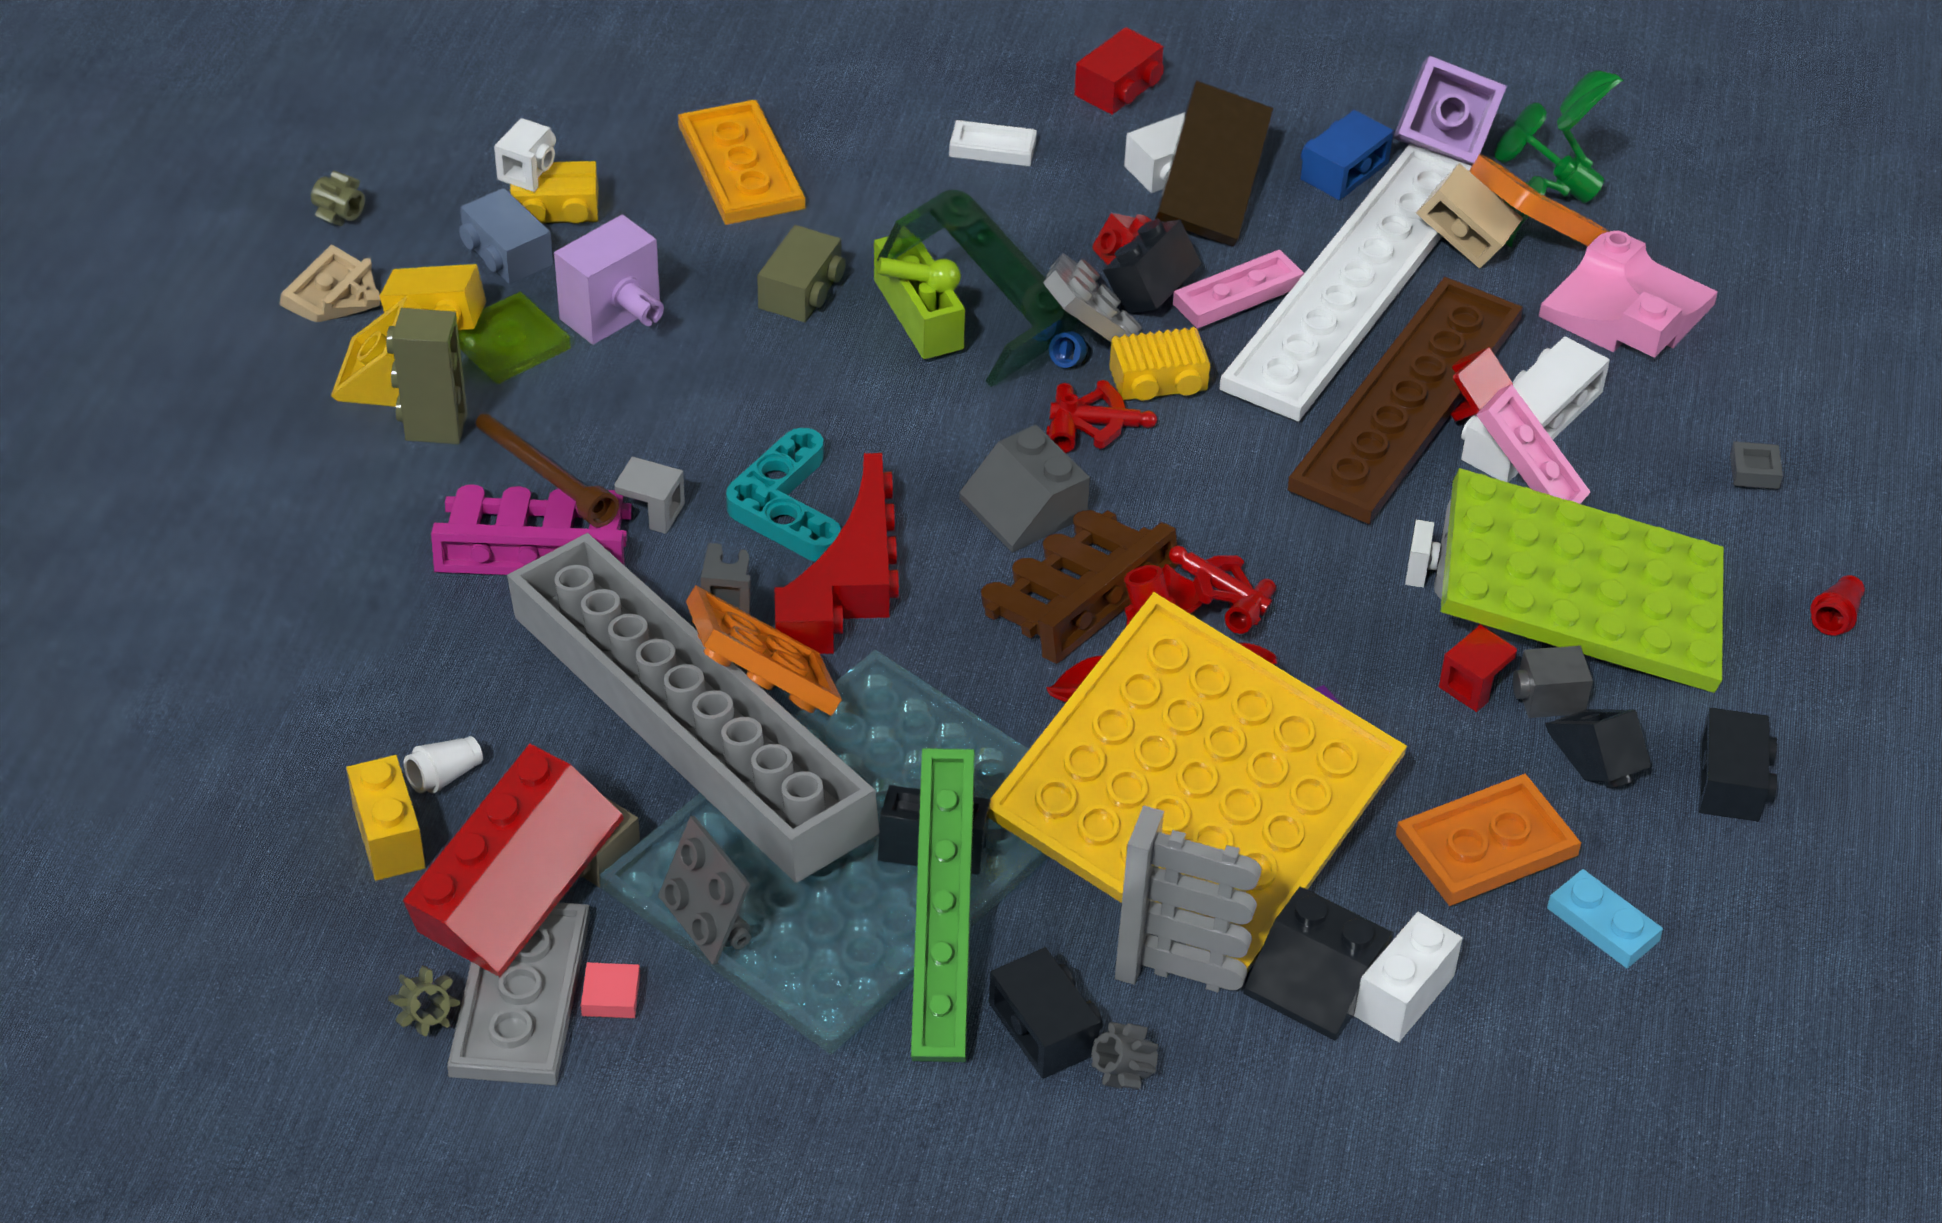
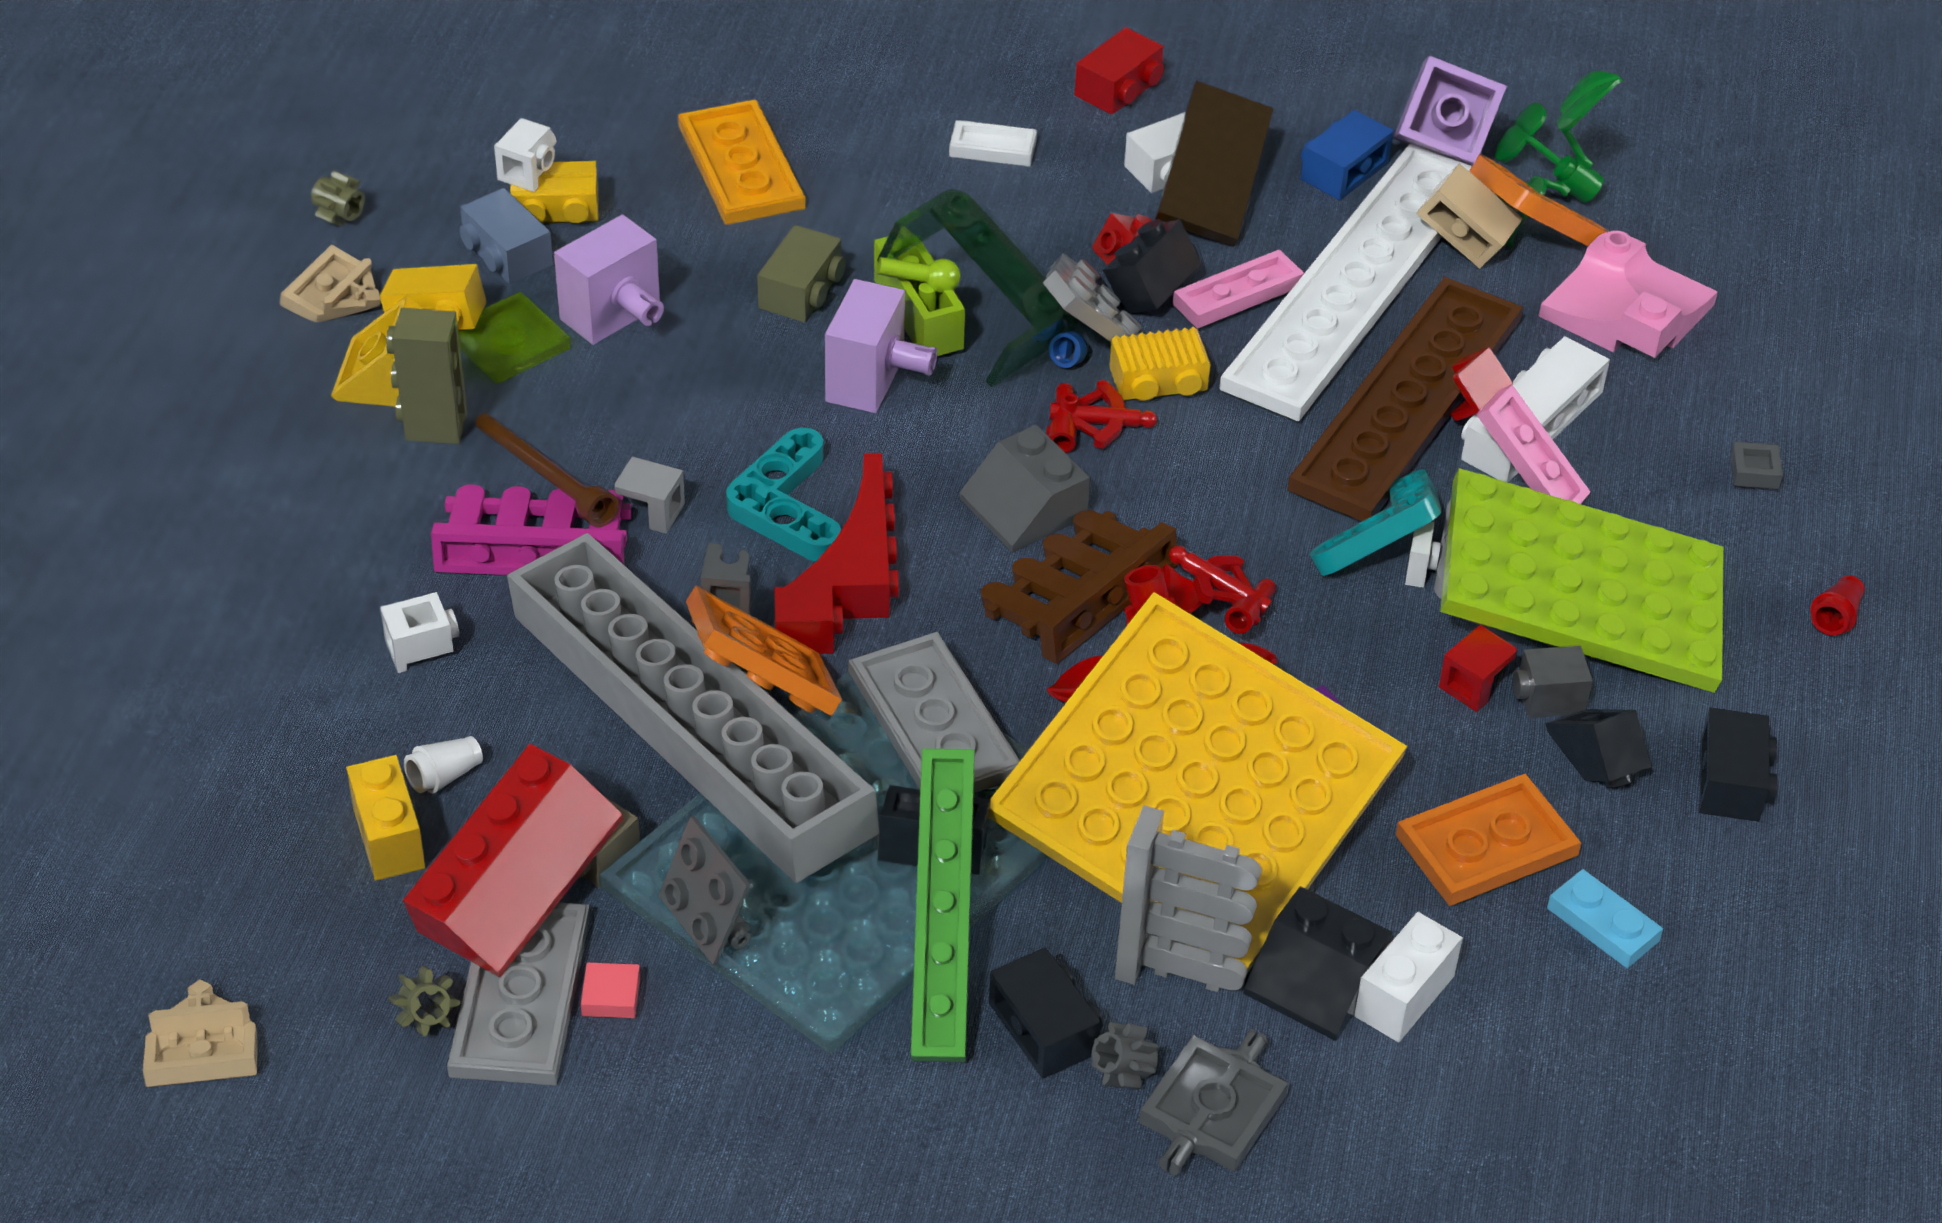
(200, 1040): none -> tan slope
(418, 629): none -> white brick
(869, 346): none -> lavender brick
(931, 705): none -> light grey tile
(1213, 1102): none -> dark grey plate
(1413, 506): none -> teal beam

